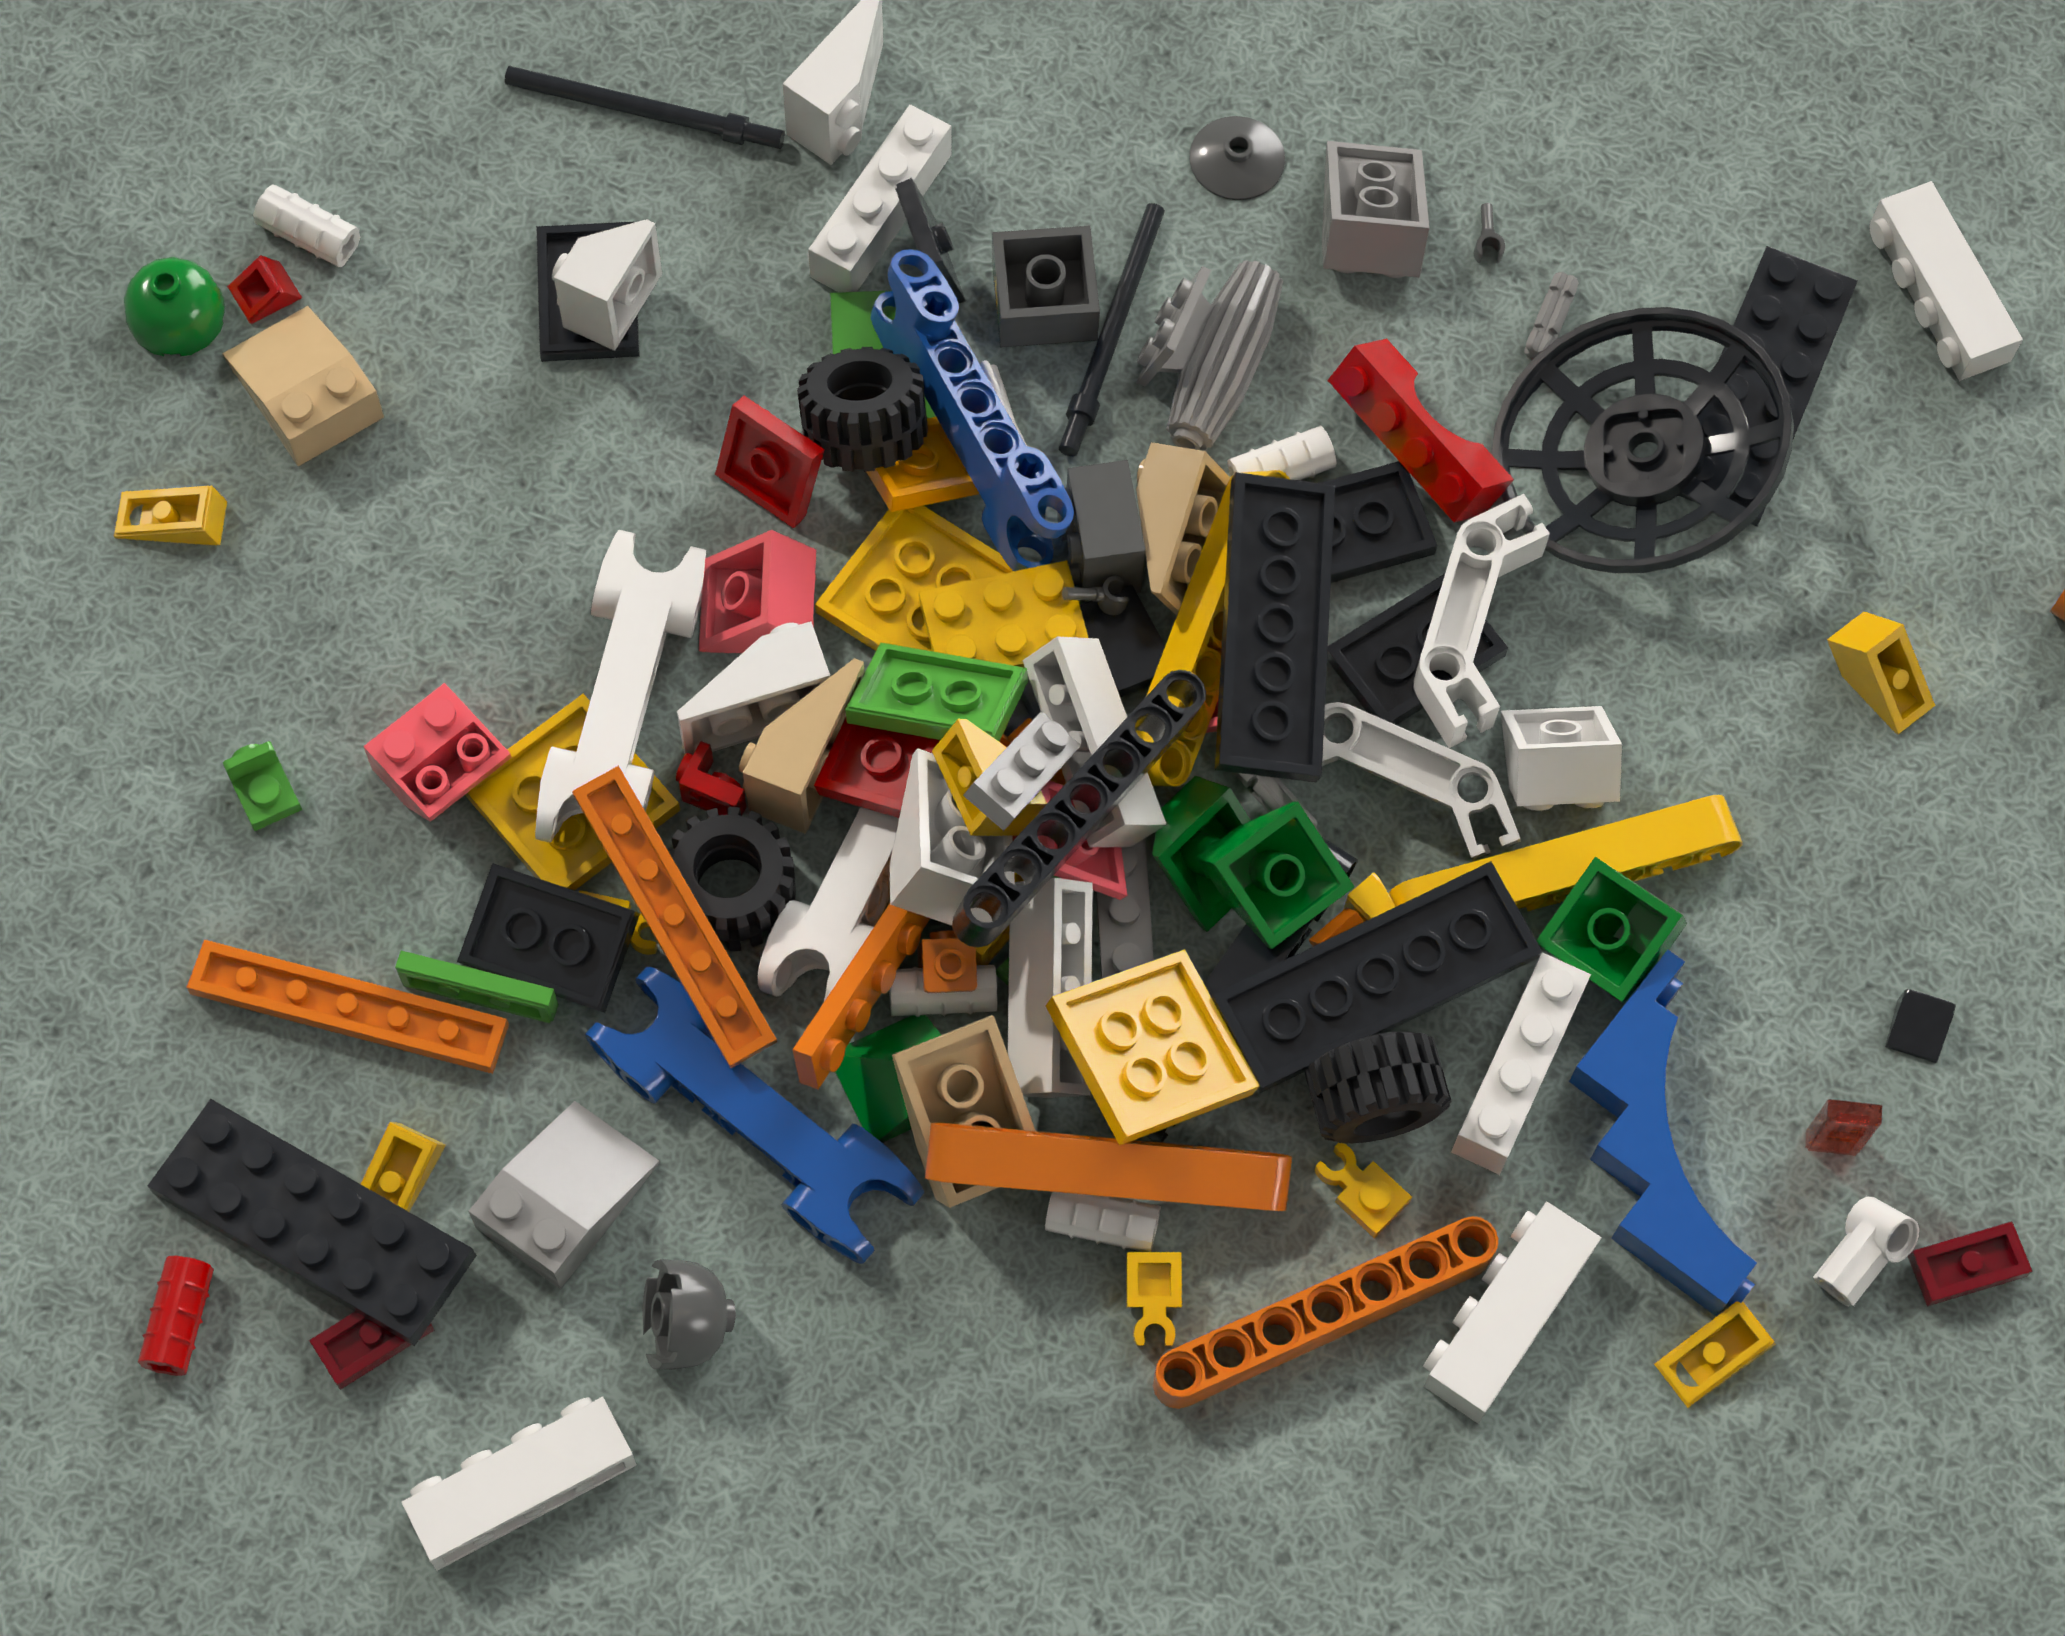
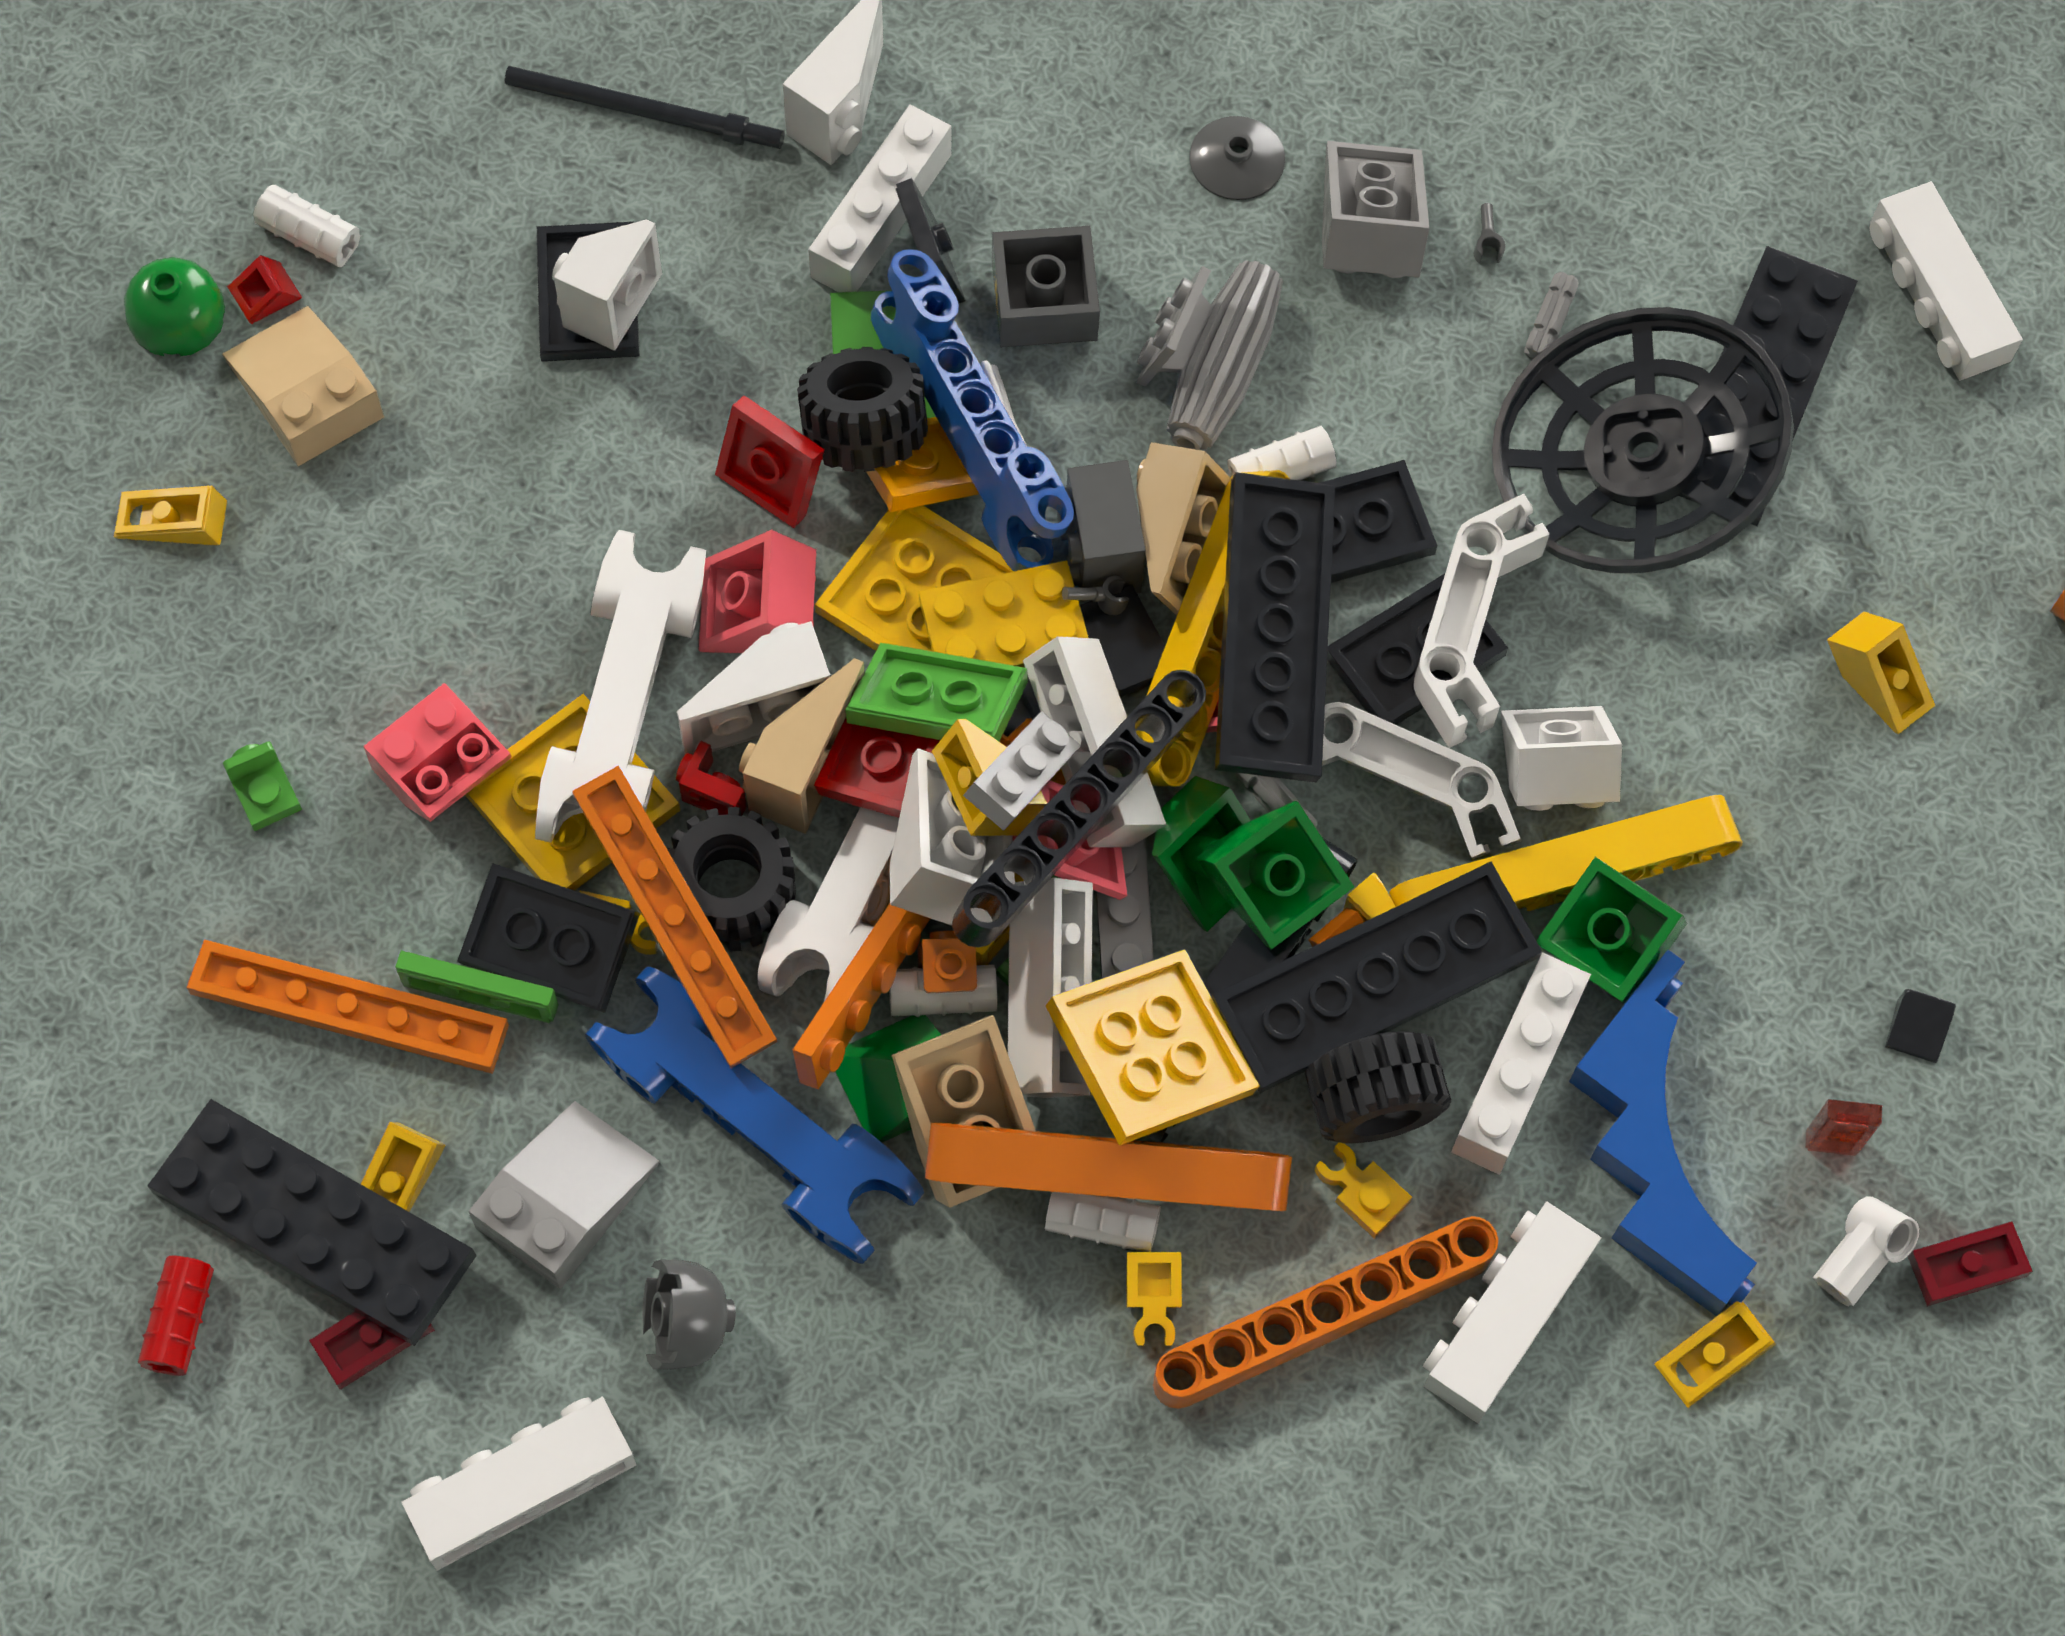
(1084, 405): black bar -> none
(1450, 469): red arch -> none

